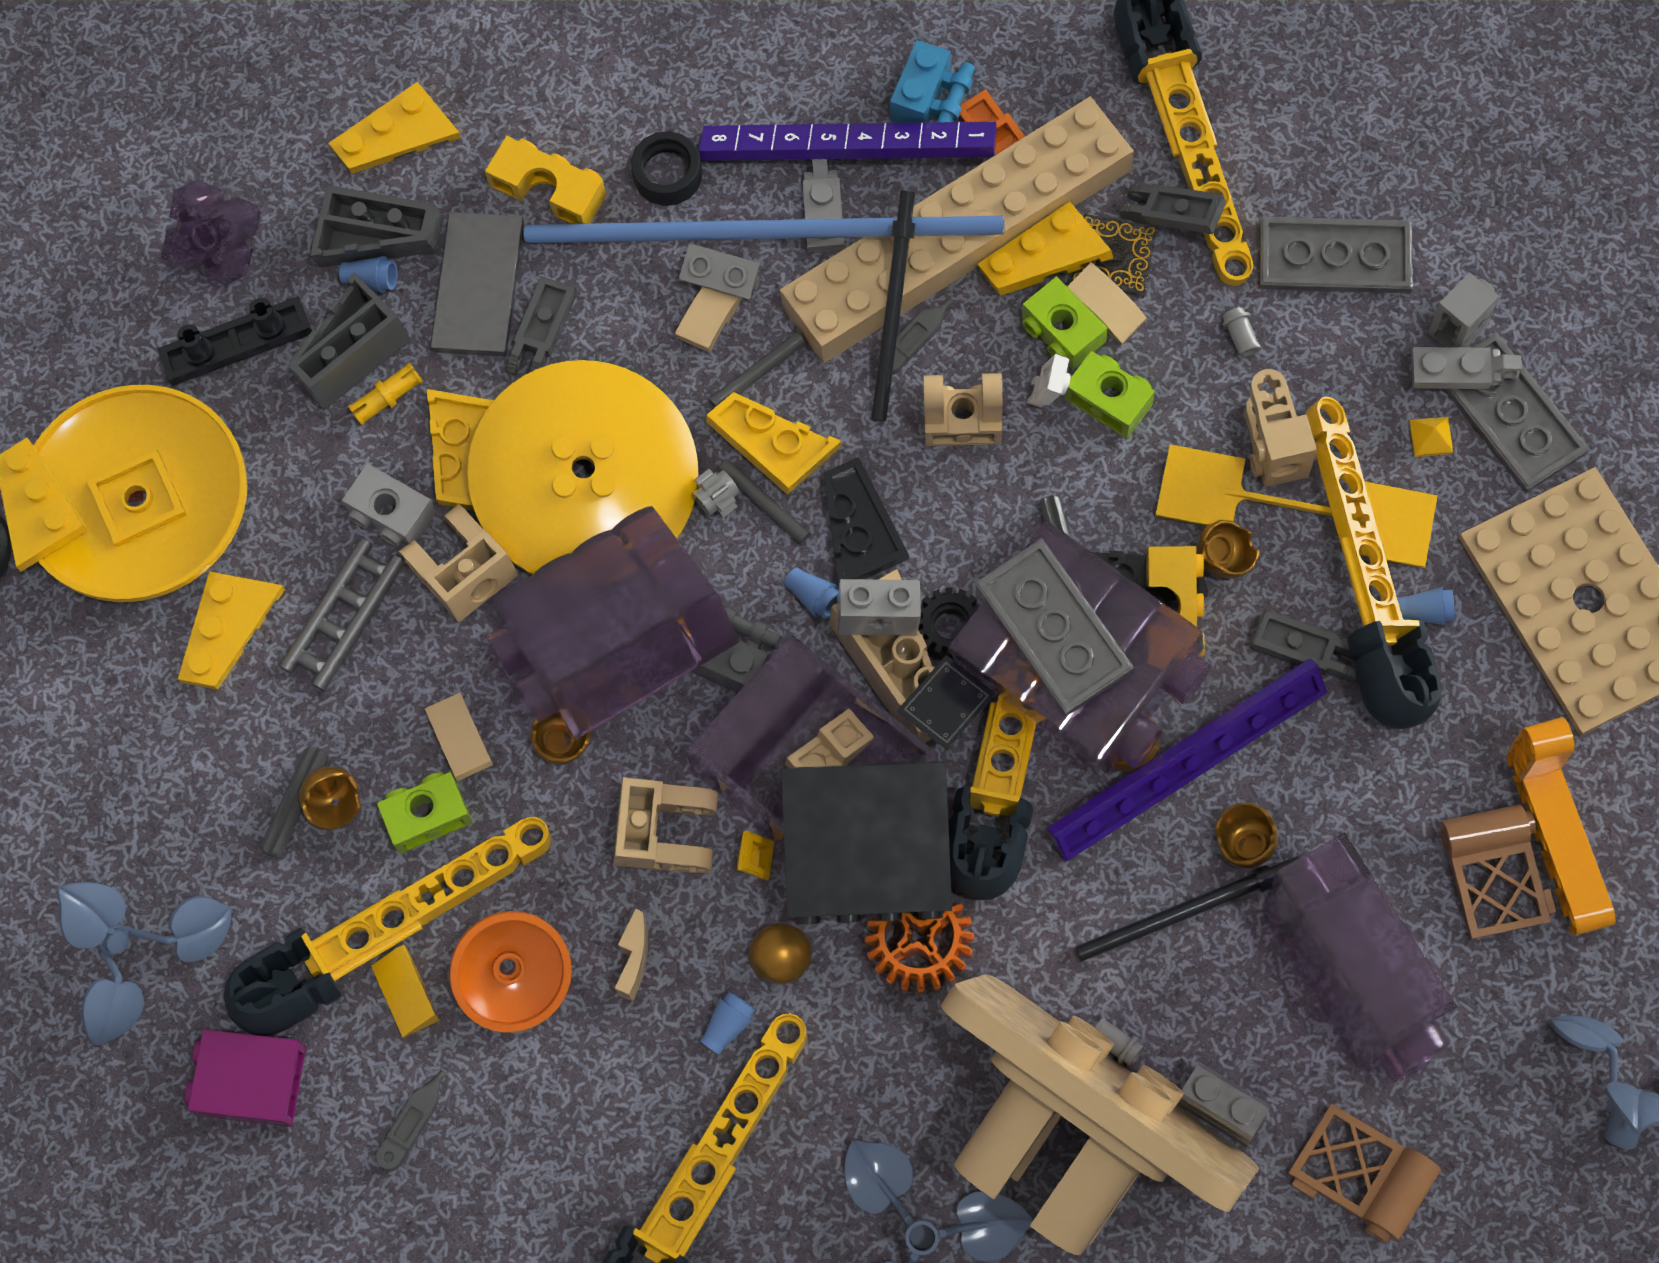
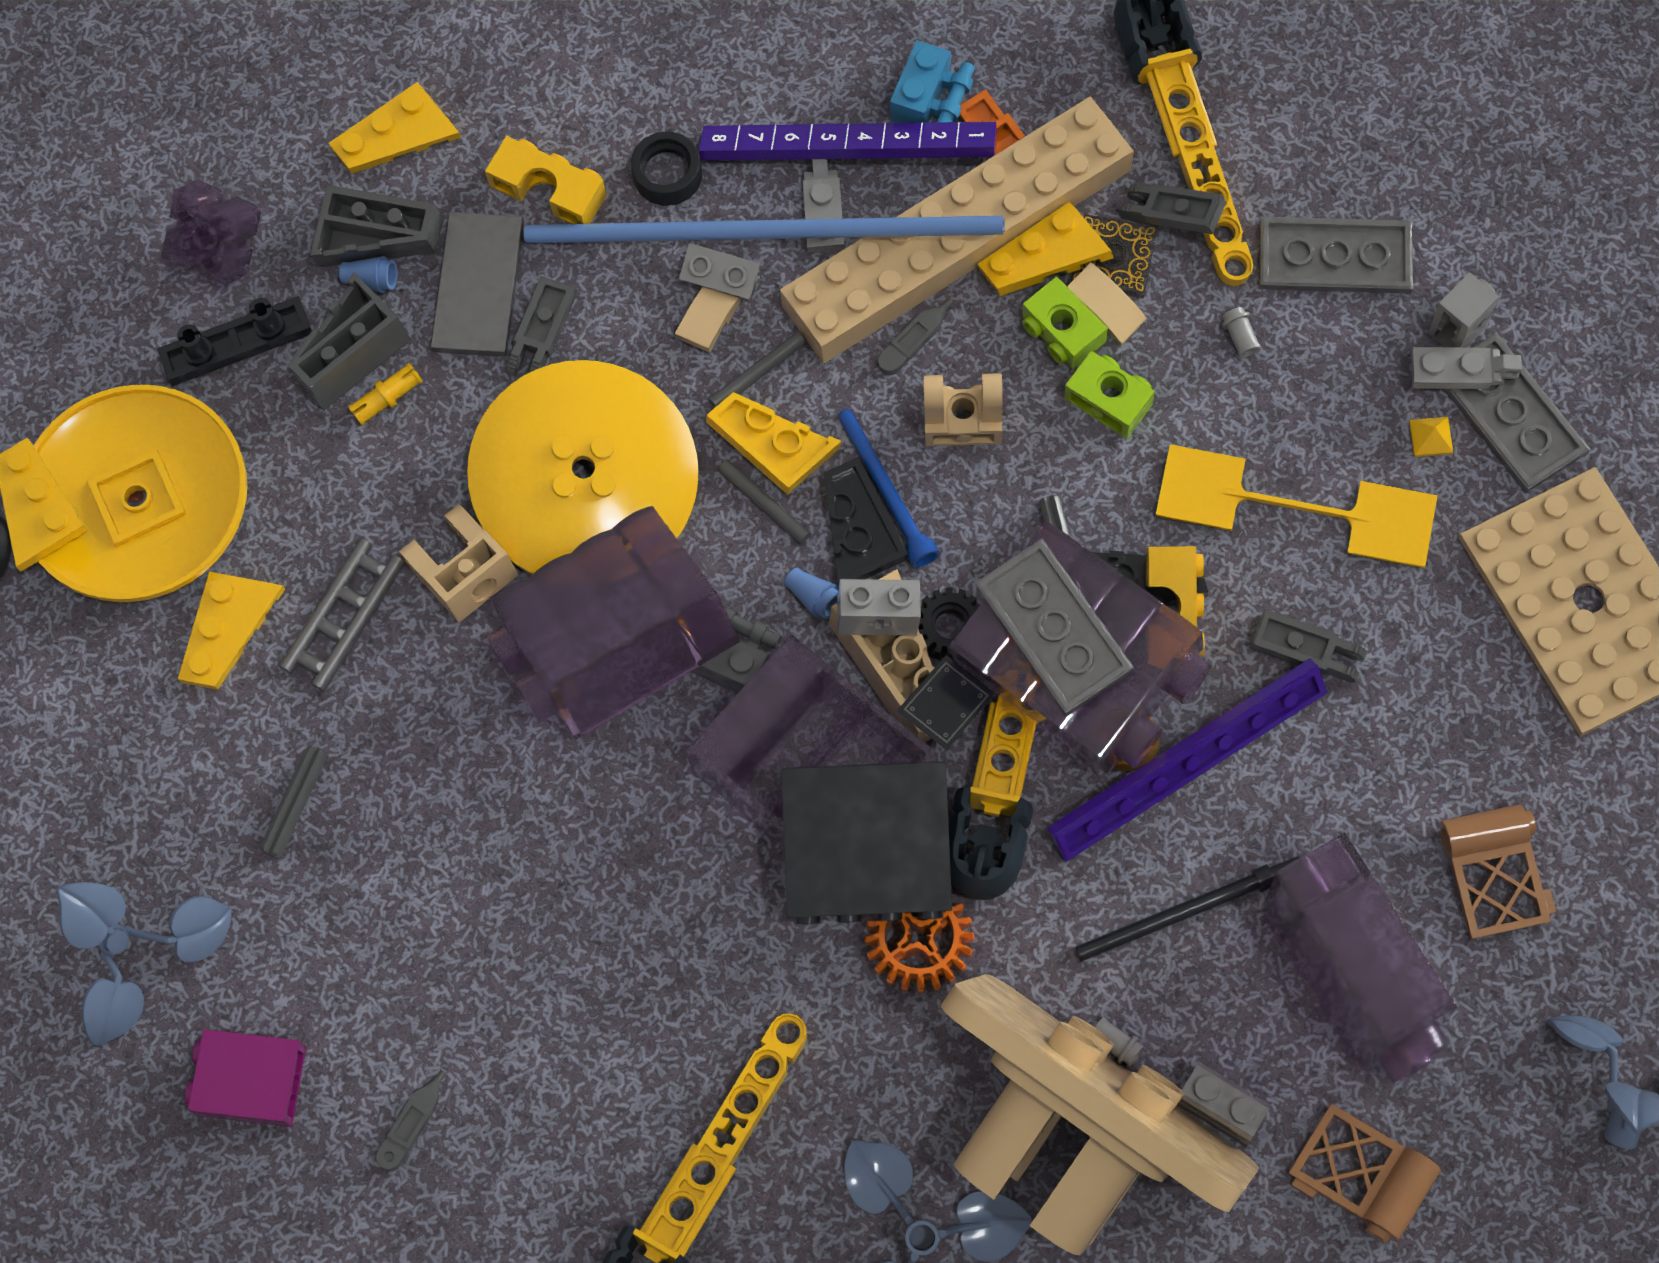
(264, 997): piece -> none
(319, 791): pearl gold hair -> none
(374, 491): light grey brick -> none
(404, 991): yellow slope -> none
(447, 815): lime brick -> none
(452, 430): yellow wing -> none
(458, 736): tan slope -> none
(525, 993): orange dish -> none
(550, 742): pearl gold hair -> none
(634, 944): tan slope -> none
(637, 826): tan brick -> none
(716, 493): light grey gear -> none
(727, 1022): medium blue cone -> none
(755, 855): yellow slope -> none
(780, 953): pearl gold hair -> none
(835, 743): tan slope -> none
(903, 231): black bar -> none
(920, 548): none -> blue piece
(1051, 383): white plate -> none
(1228, 538): pearl gold hair -> none
(1250, 823): pearl gold hair -> none
(1285, 442): tan brick -> none
(1399, 687): piece -> none
(1430, 606): medium blue cone -> none
(1538, 762): light orange beam -> none

